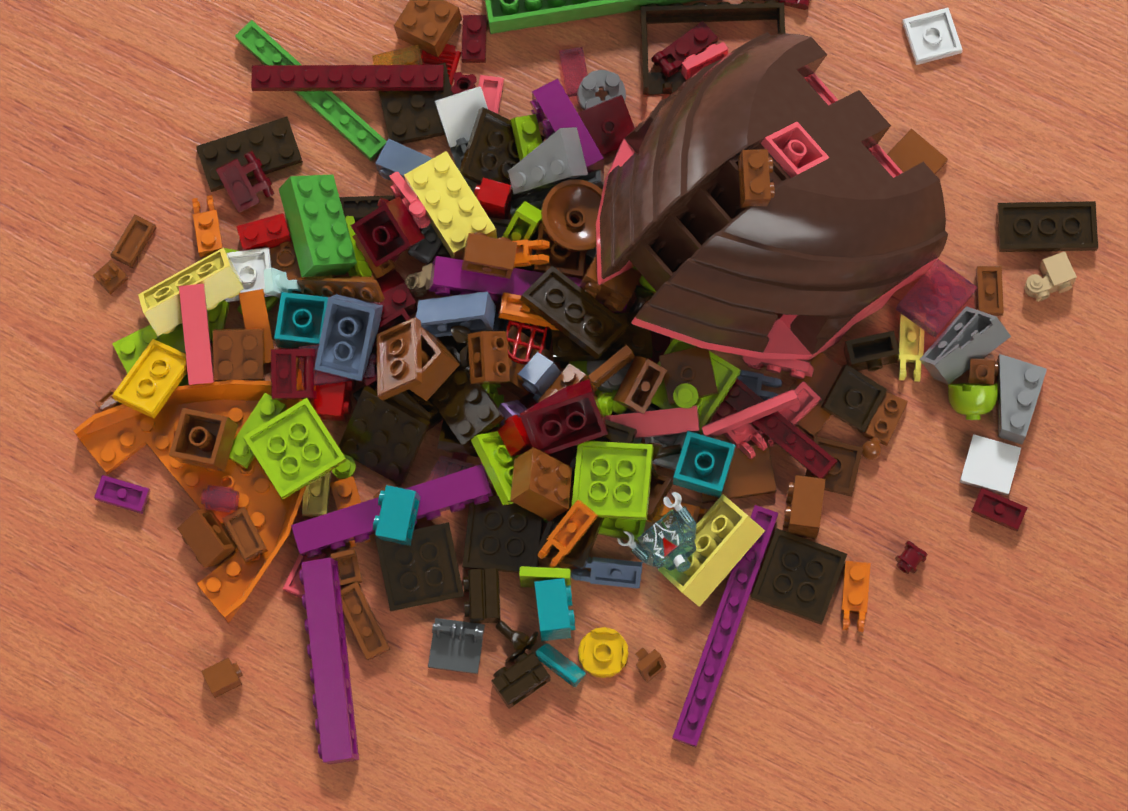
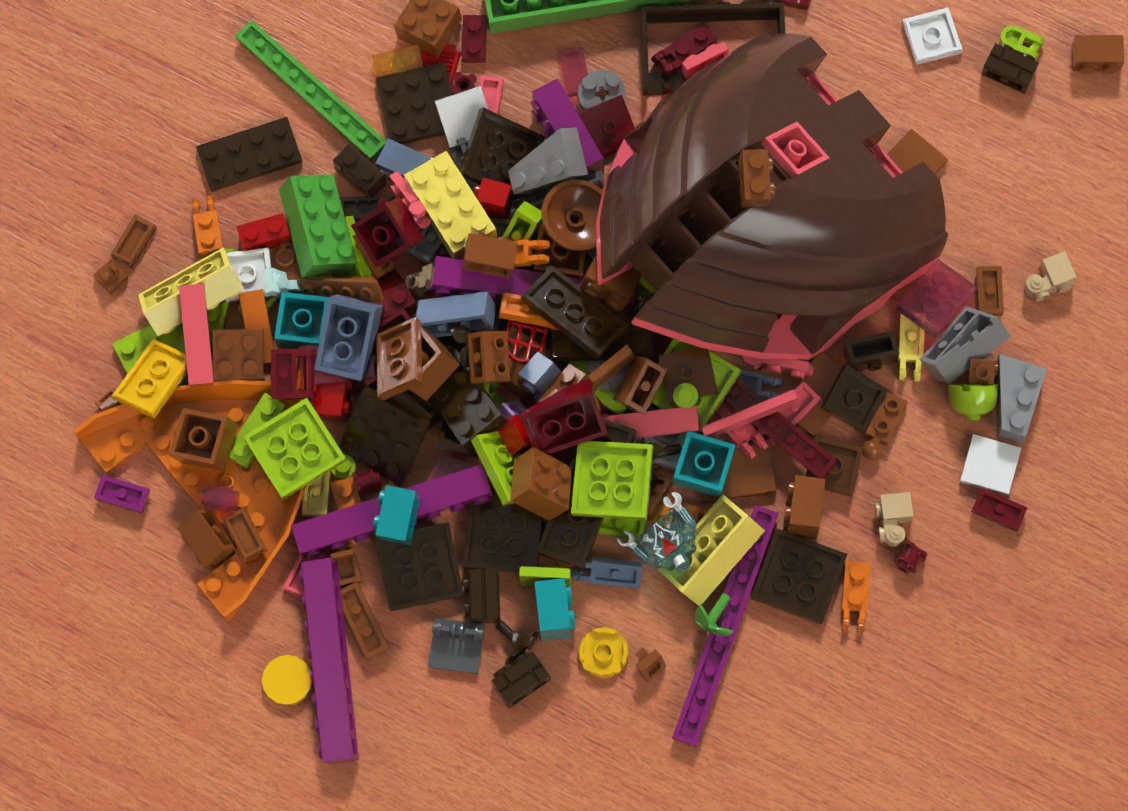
(222, 677): dark orange brick -> none
(238, 185): dark red plate -> none
(287, 680): none -> yellow tile
(347, 78): dark red plate -> none
(359, 171): none -> dark brown brick
(367, 482): none -> dark red brick
(526, 134): lime plate -> none
(560, 664): teal slope -> none
(568, 532): orange hinge -> none
(606, 403): lime plate -> none
(708, 622): none -> bright green plant
(893, 510): none -> tan brick
(1010, 67): none -> dark brown brick
(1015, 36): none -> lime plate
(1047, 226): dark brown plate -> none
(1098, 53): none -> dark orange brick

